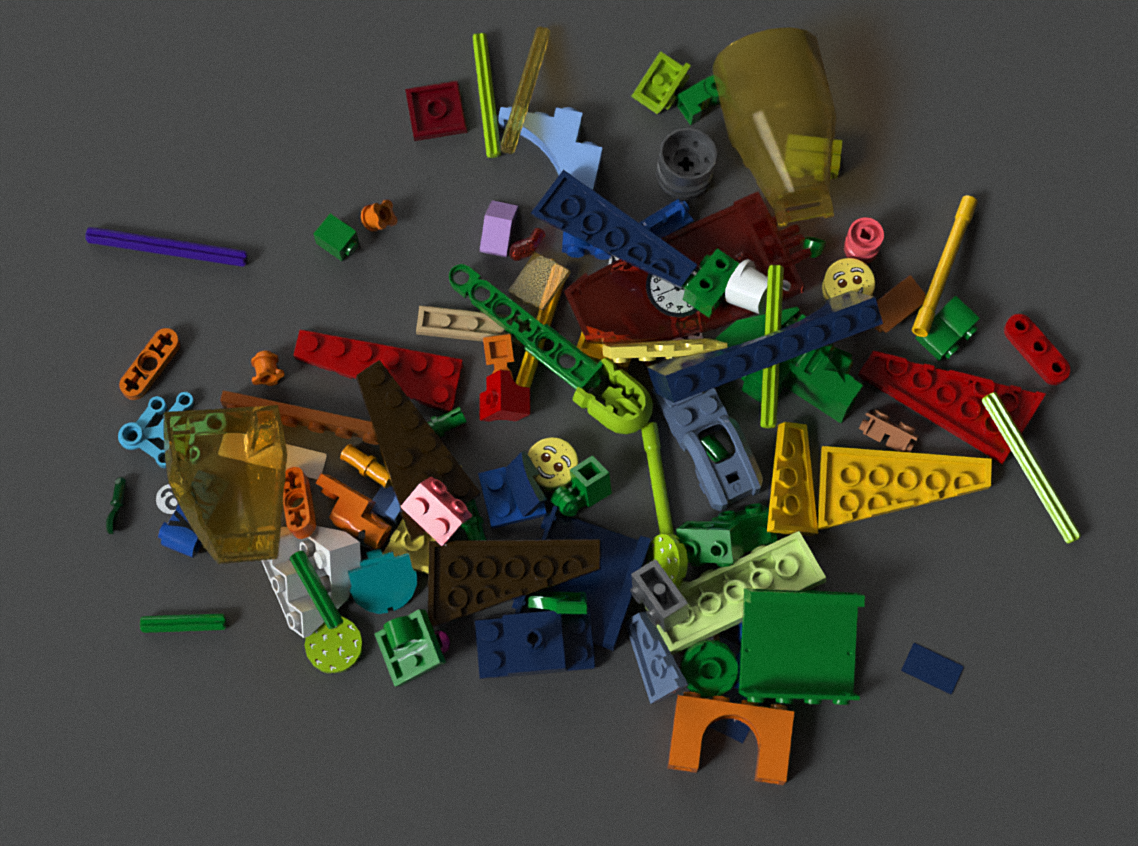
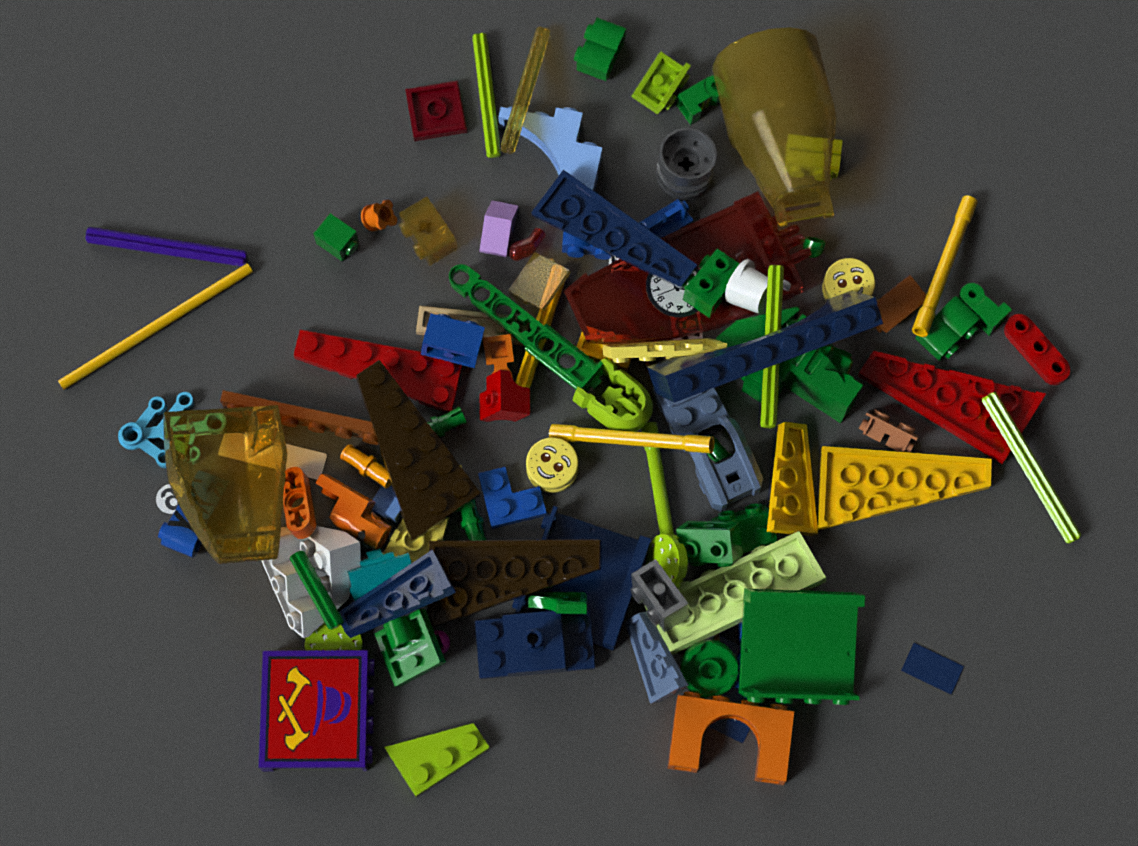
(117, 503): dark green piece -> none
(147, 352): orange beam -> none
(155, 326): none -> yellow piece
(182, 623): green axle -> none
(266, 368): orange brick -> none
(316, 709): none -> panel
(402, 593): none -> dark blue wing
(425, 217): none -> clear yellow brick
(436, 510): bracket -> none
(436, 756): none -> lime wing
(452, 340): none -> blue brick
(522, 483): dark blue slope -> none
(588, 487): green brick -> none
(600, 49): none -> green brick
(689, 442): none -> yellow piece
(864, 240): coral wheel -> none
(989, 313): none -> green leg

